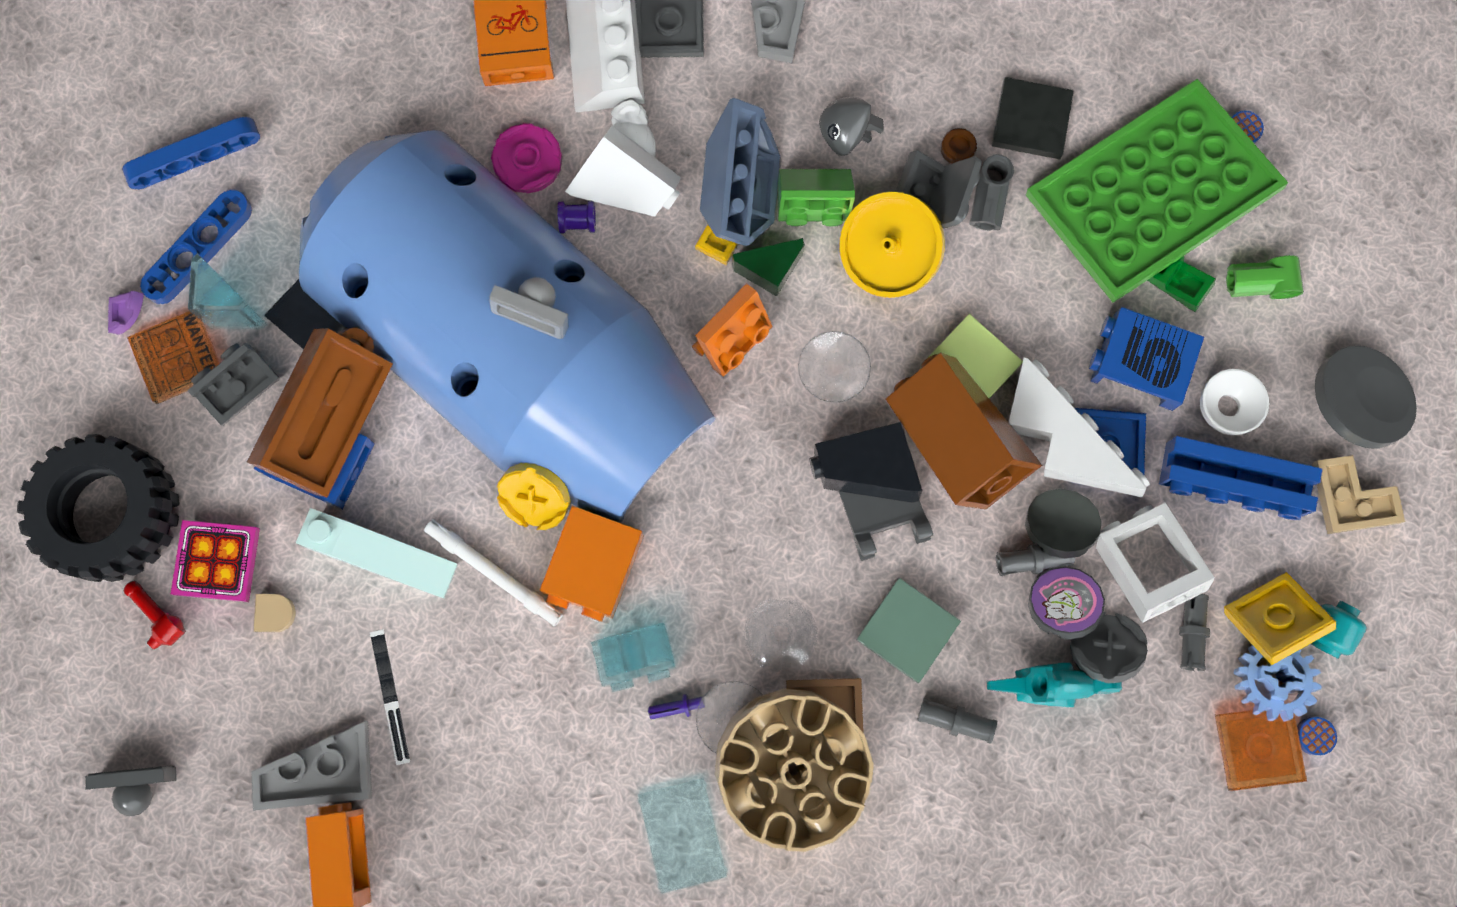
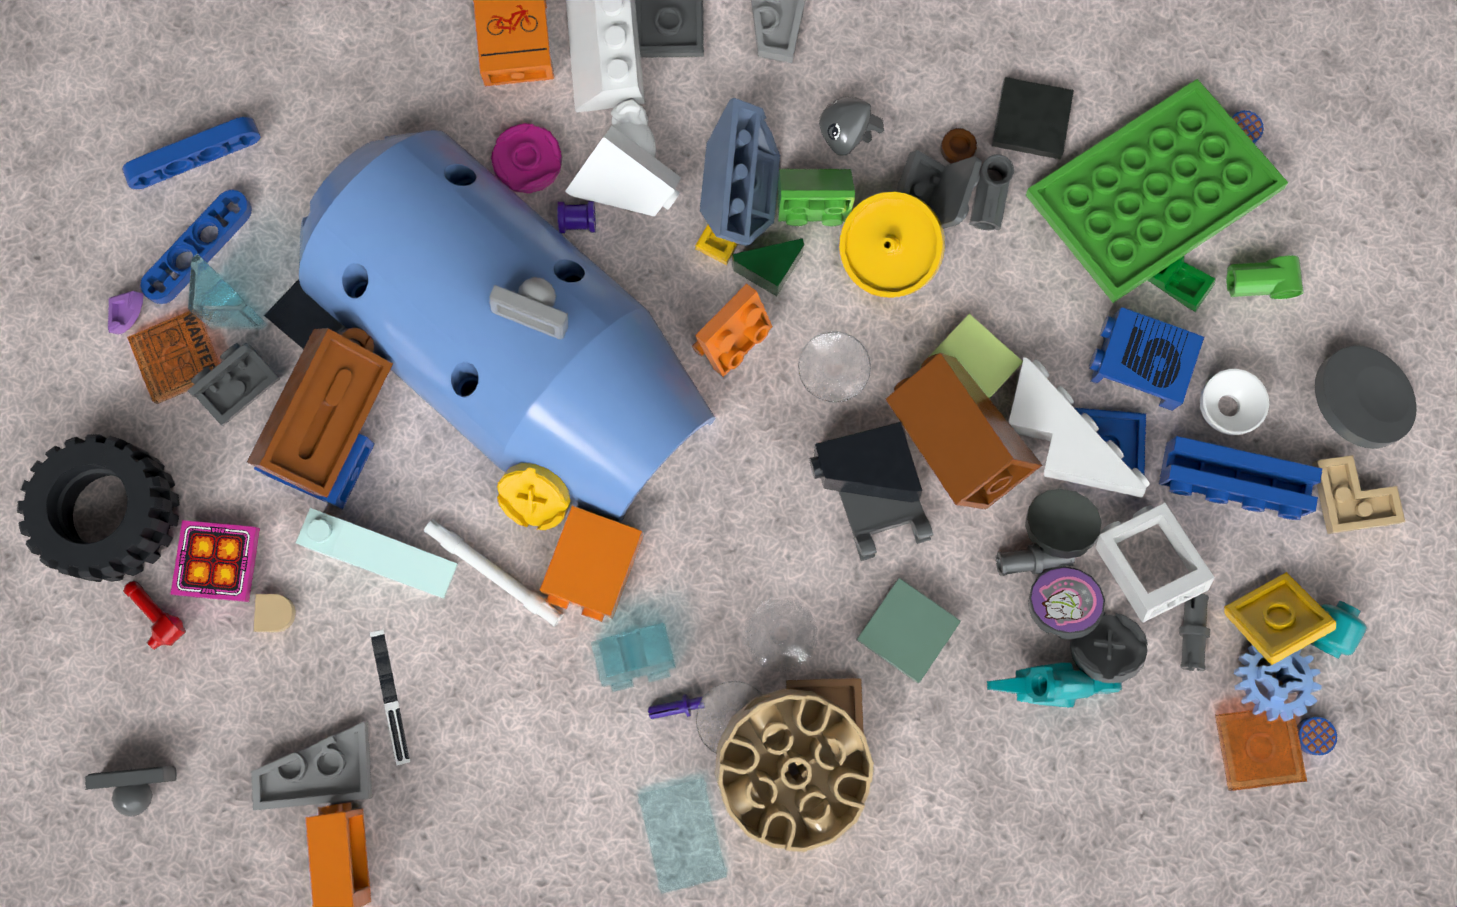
(957, 721): dark grey pin -> none

